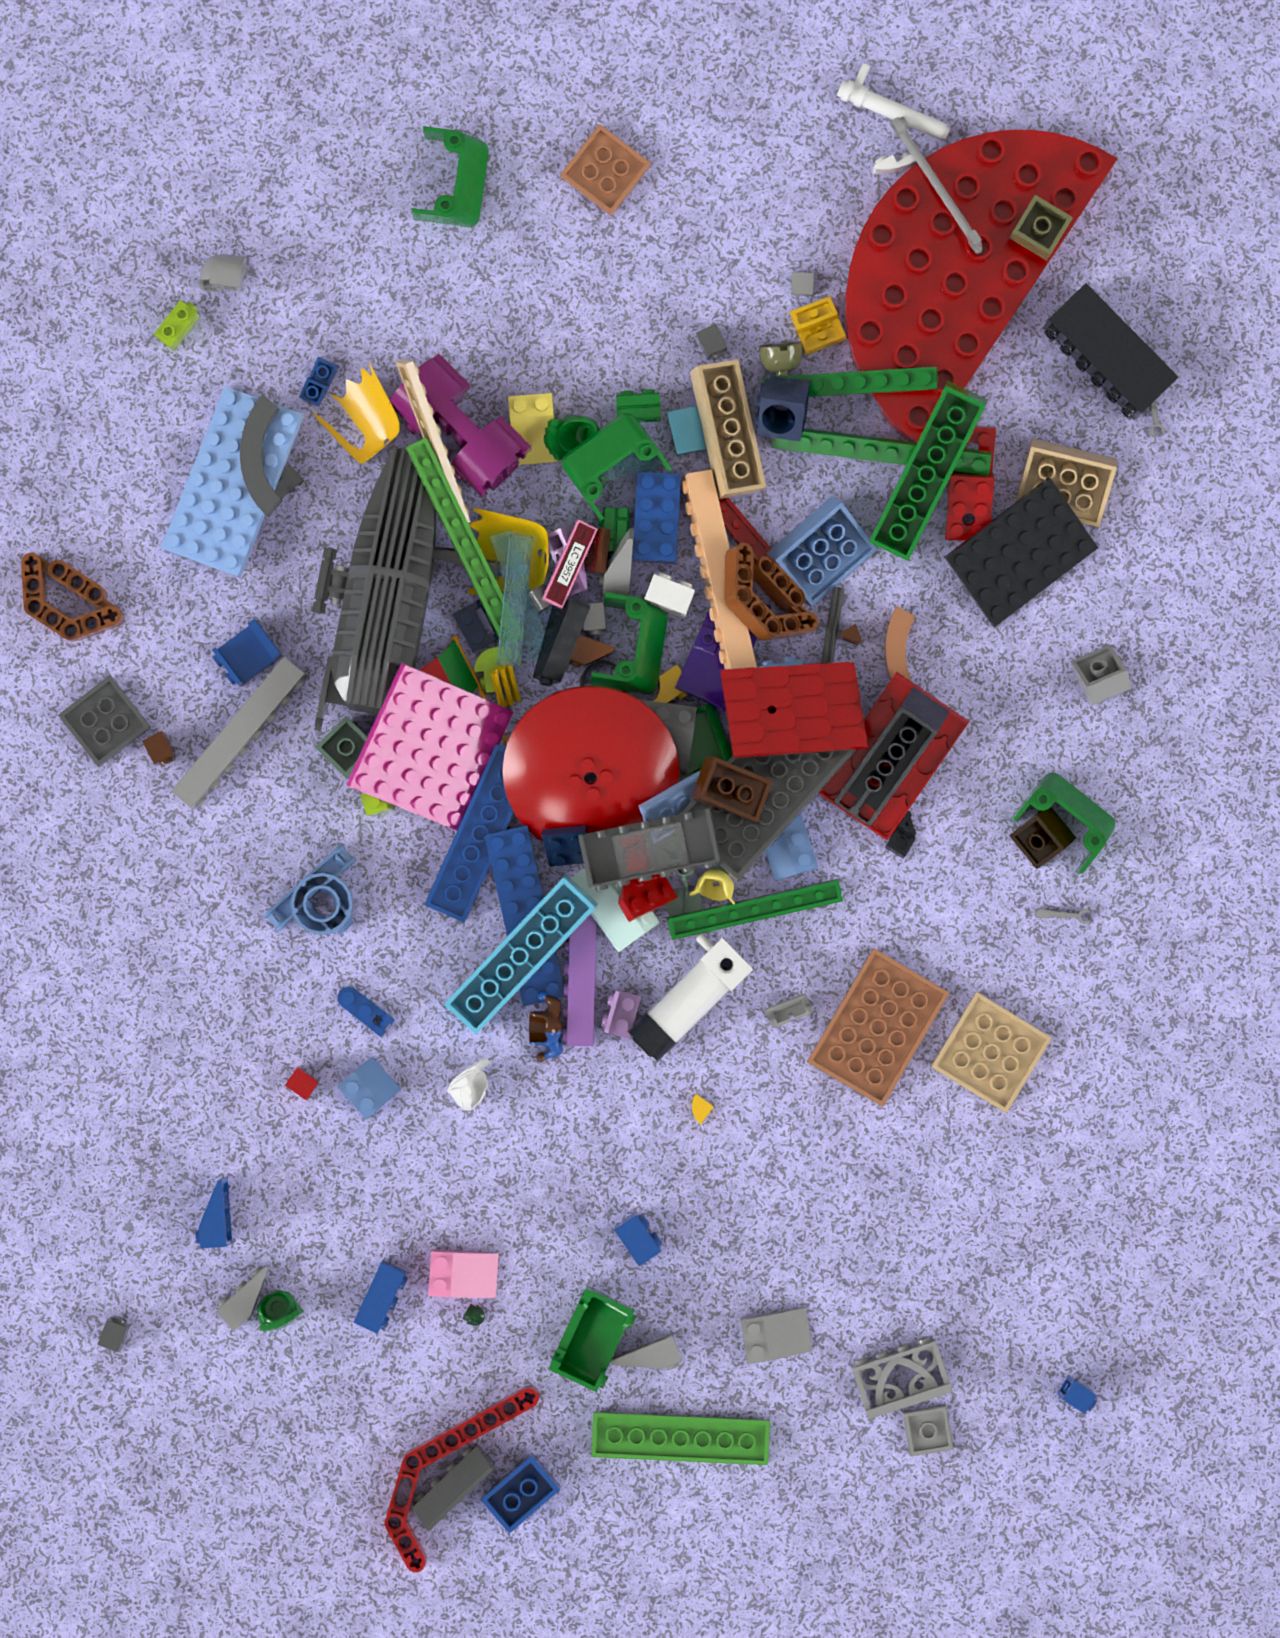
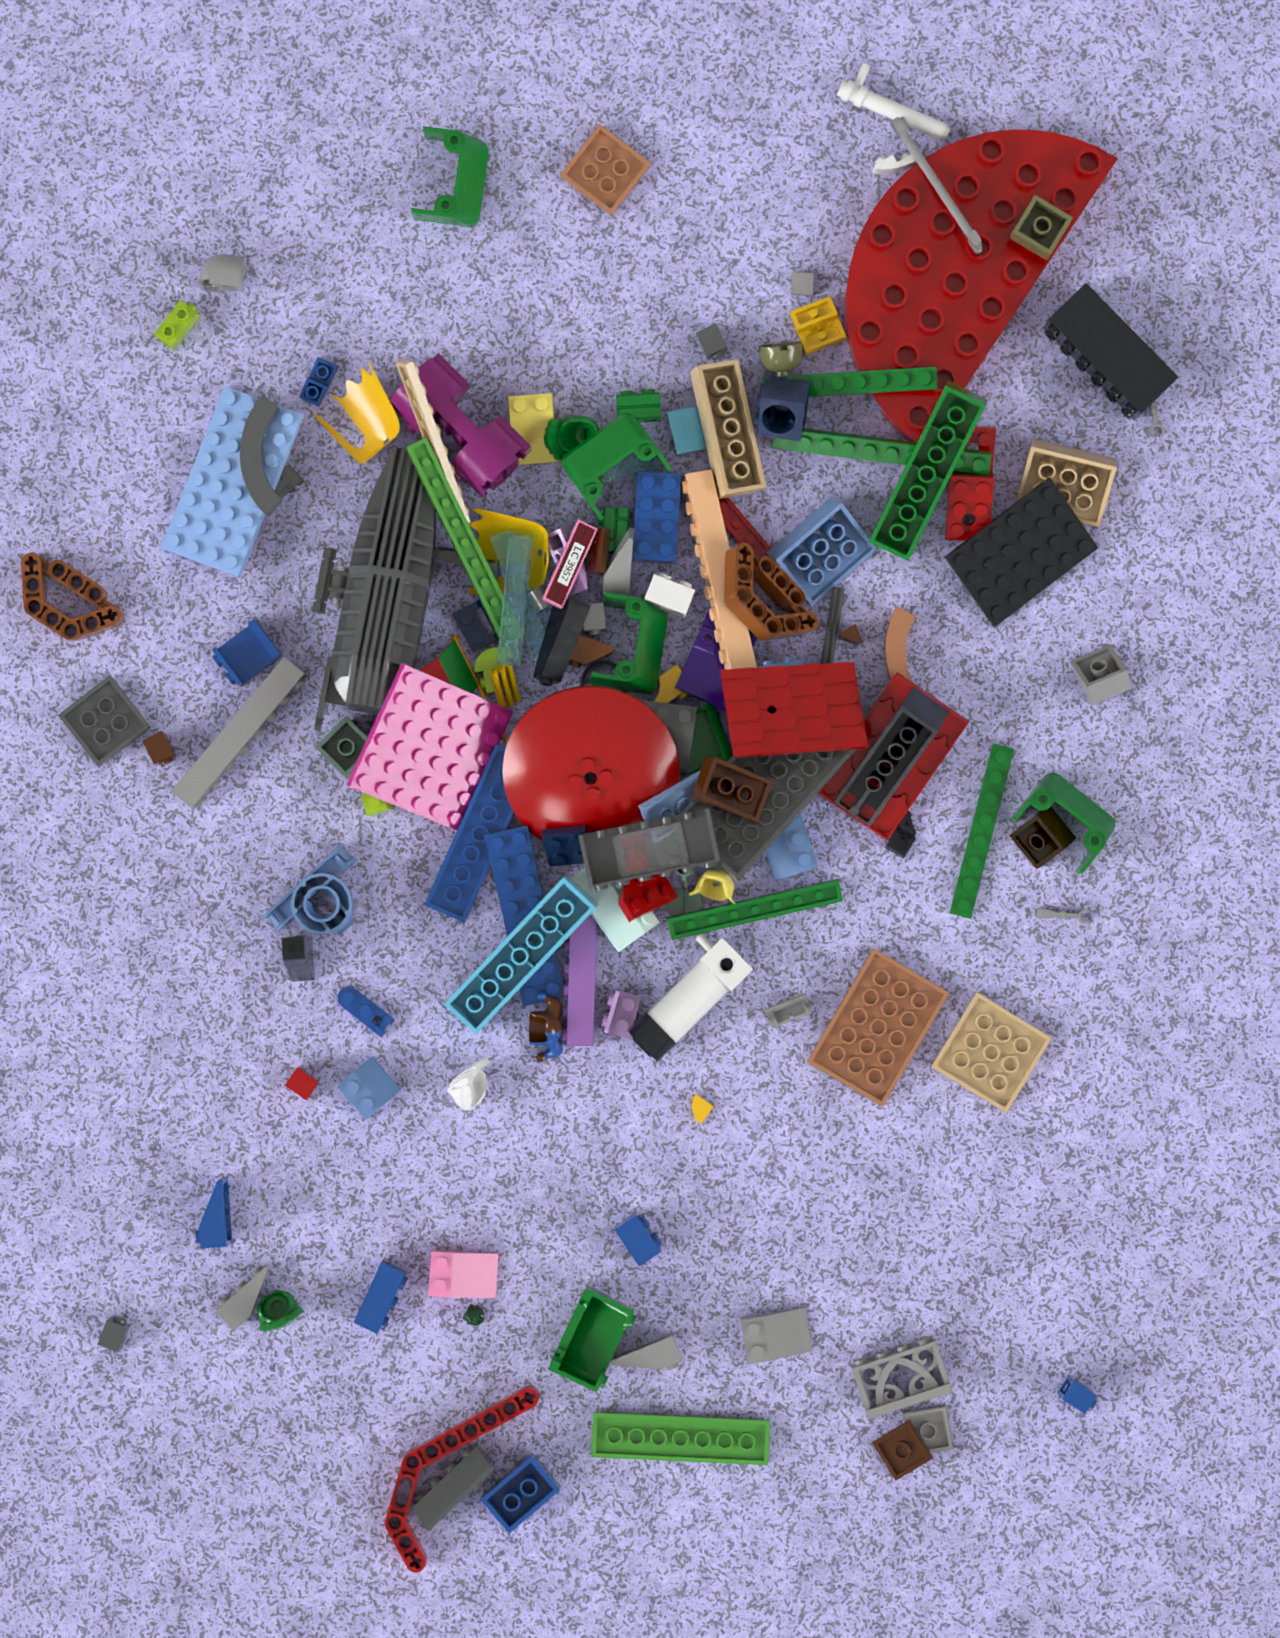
(298, 957): none -> black slope
(902, 1450): none -> reddish brown tile
(981, 831): none -> green plate

